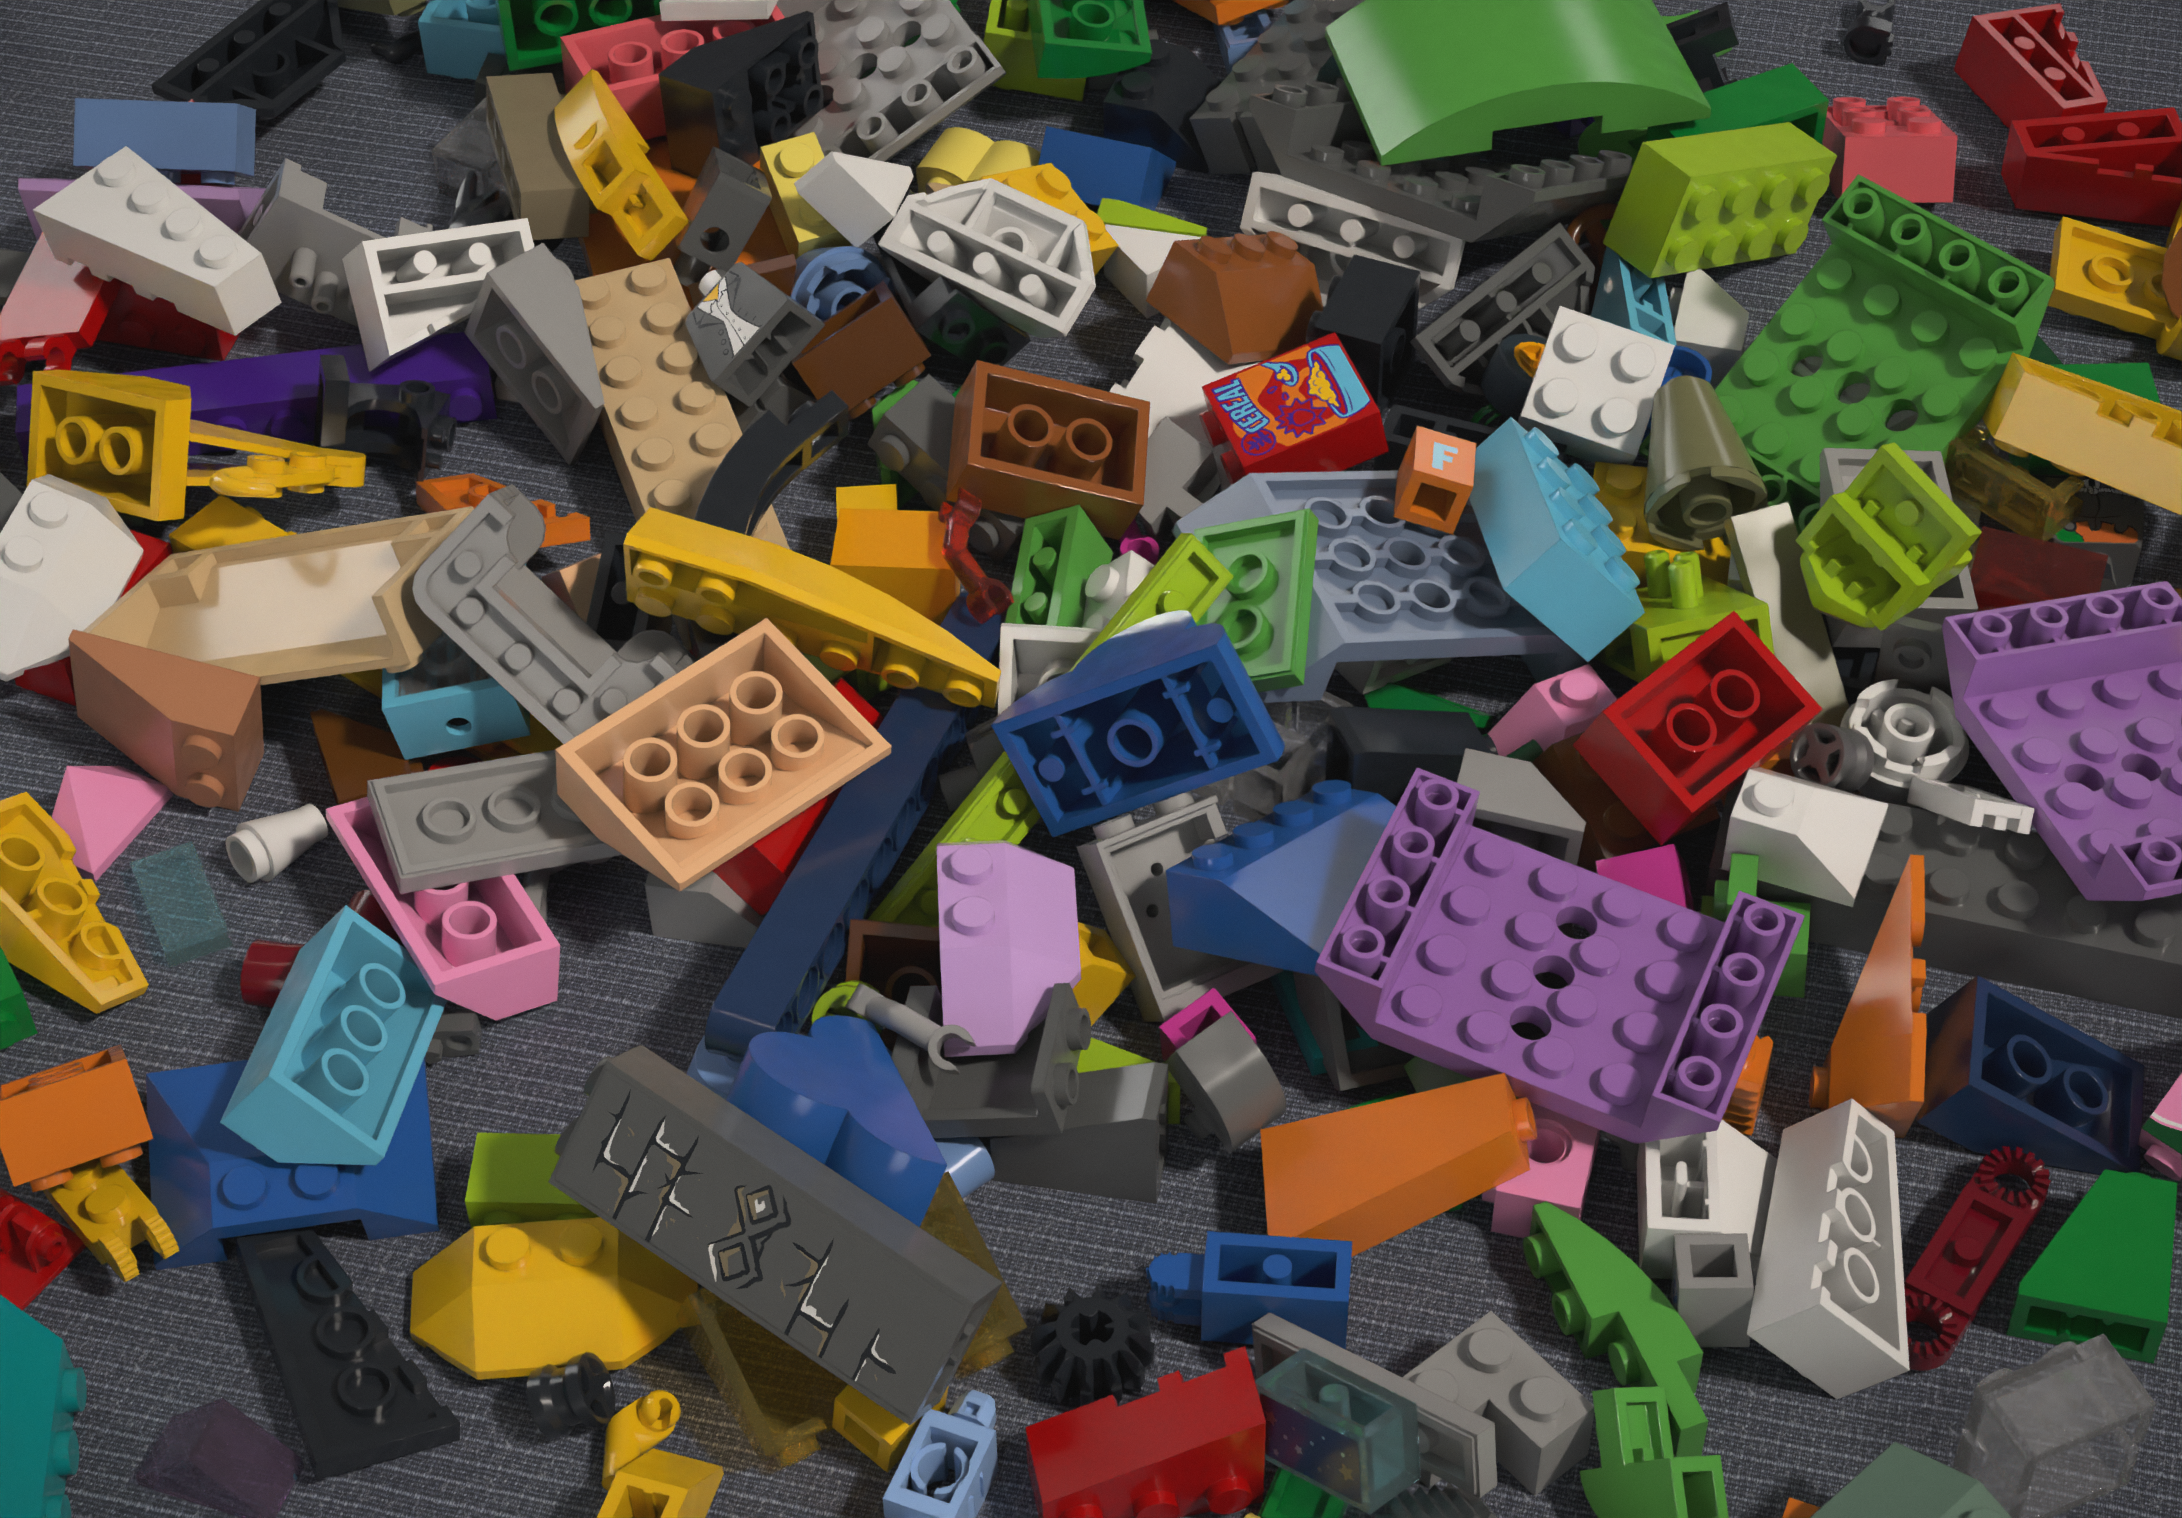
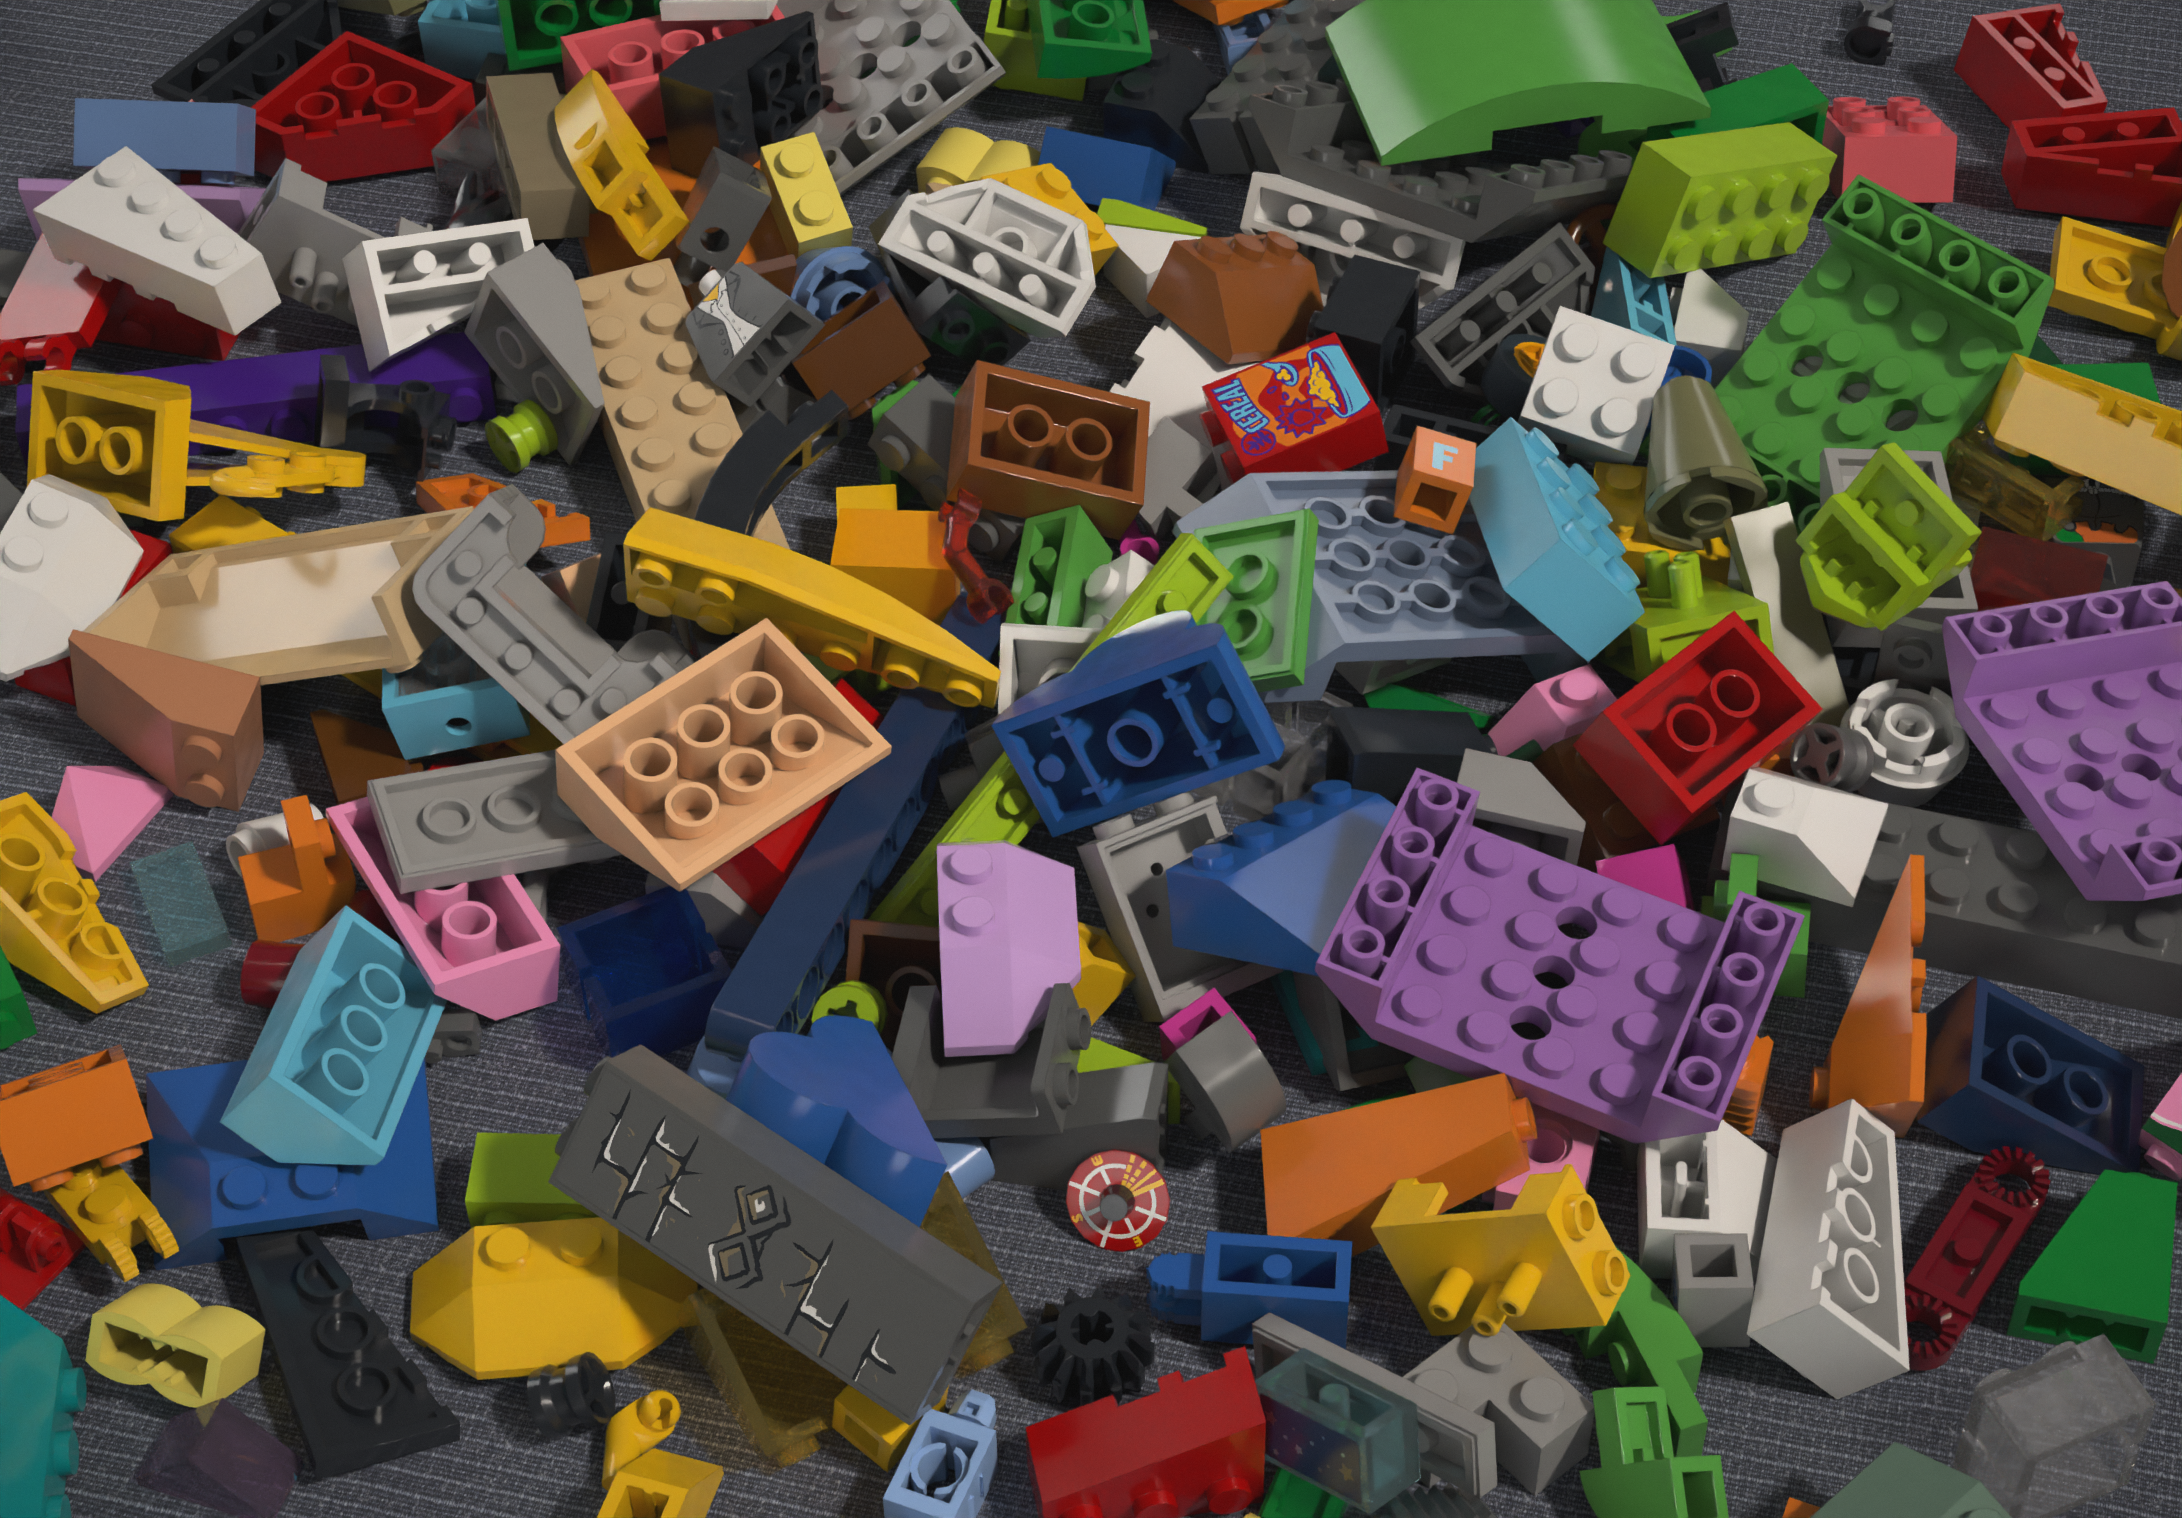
(175, 1345): none -> light yellow brick
(298, 884): none -> orange brick
(358, 112): none -> red brick
(521, 435): none -> lime wheel
(644, 972): none -> clear blue piece
(855, 193): white slope -> none
(907, 1023): light grey arm -> none
(1118, 1200): none -> red piece
(1518, 1266): none -> yellow piece
(1970, 805): white tile -> none

